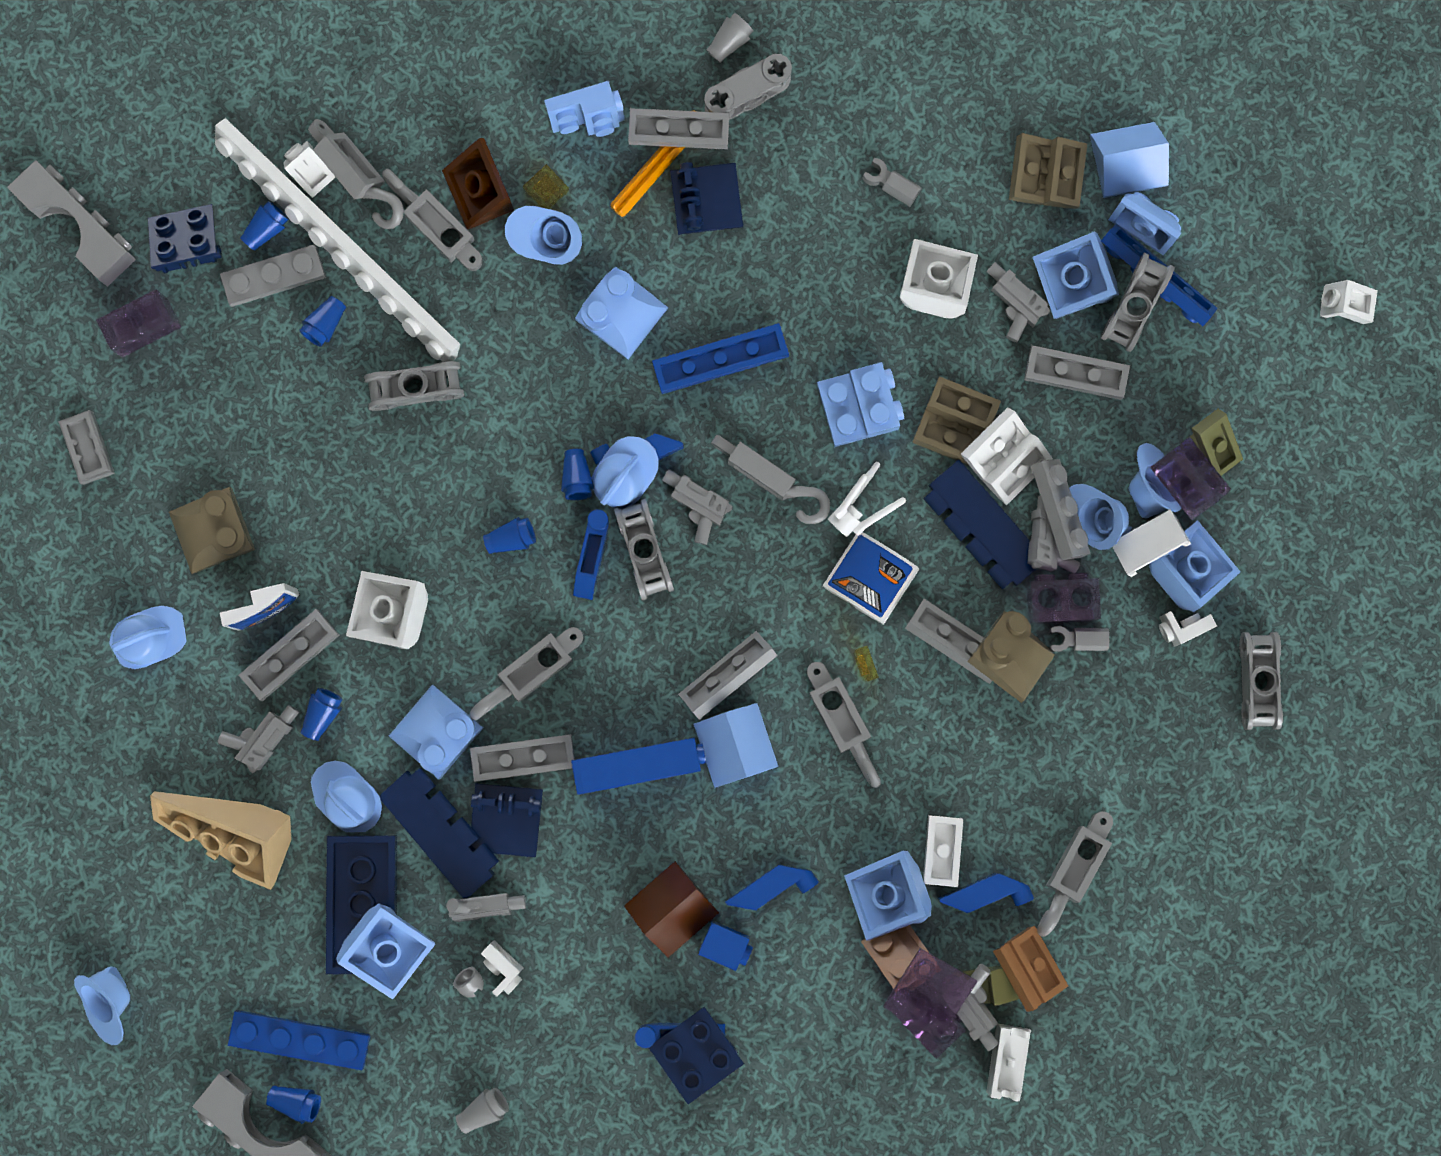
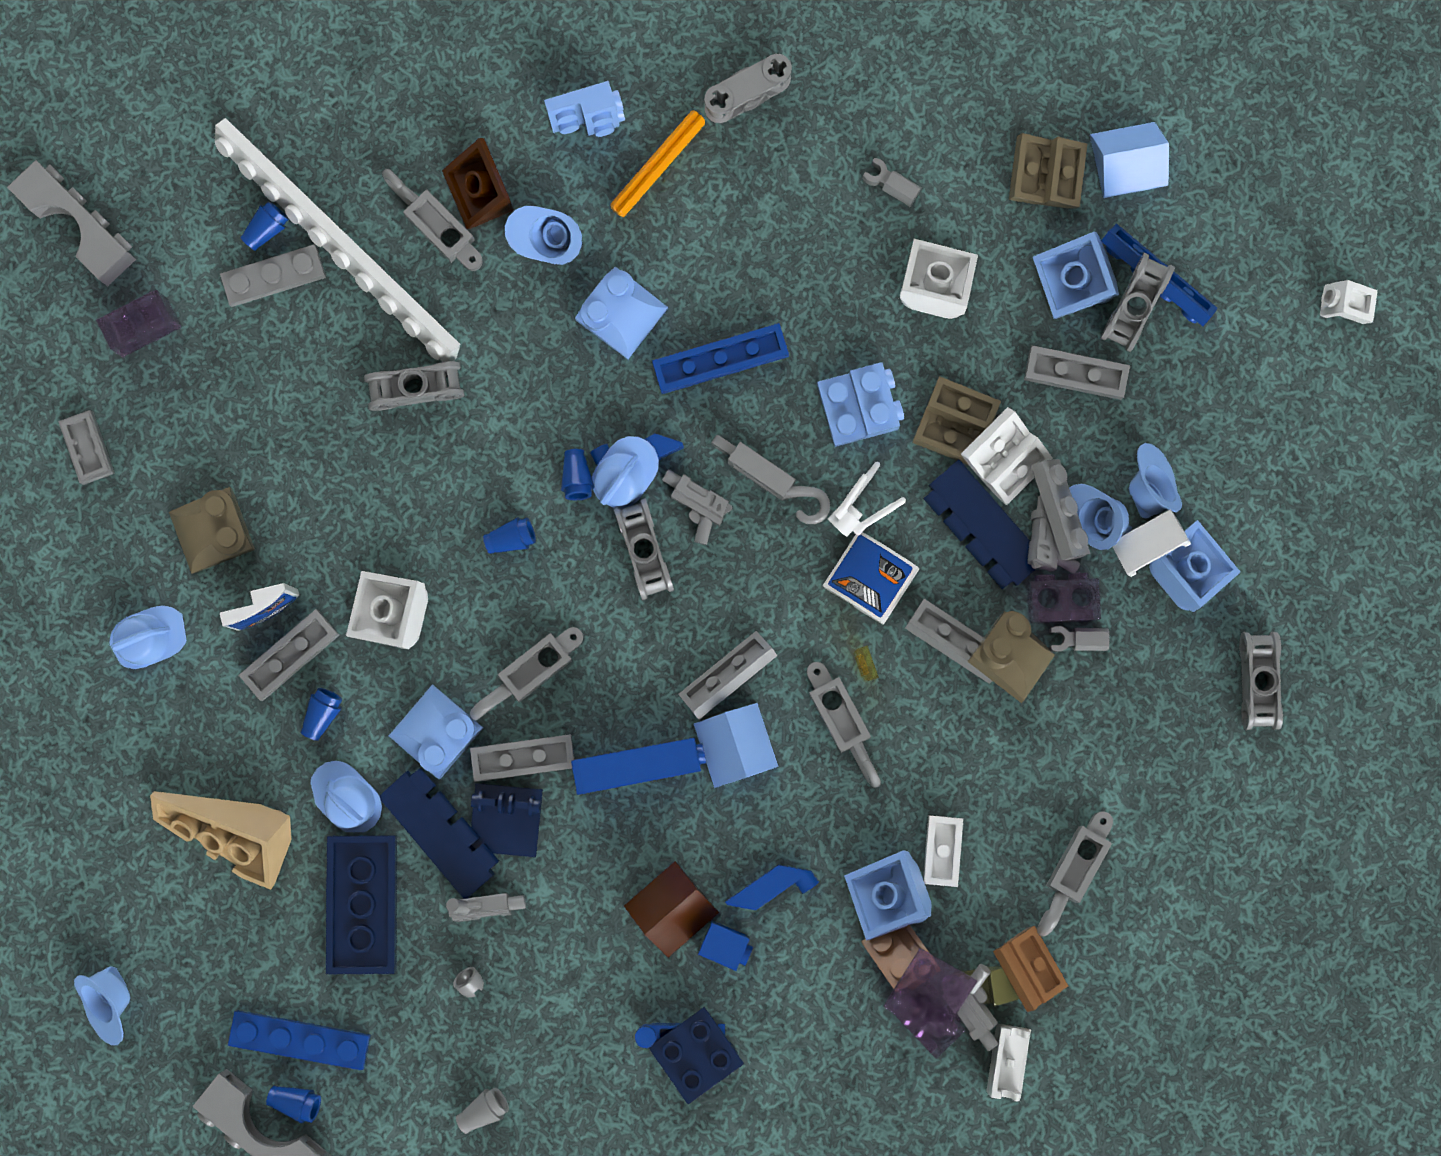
(183, 238): dark blue hinge -> none
(258, 745): light grey piece -> none
(307, 168): white bracket -> none
(323, 321): blue cone -> none
(354, 171): light grey piece -> none
(384, 950): light blue slope -> none
(499, 962): white bracket -> none
(545, 188): clear yellow tile -> none
(591, 554): blue piece -> none
(678, 128): light grey plate -> none
(706, 198): dark blue hinge -> none
(730, 37): light grey cone -> none
(987, 891): blue piece -> none
(1023, 303): light grey piece -> none
(1147, 222): light blue slope -> none
(1190, 478): clear purple brick -> none
(1192, 627): white bracket -> none
(1217, 441): olive slope -> none

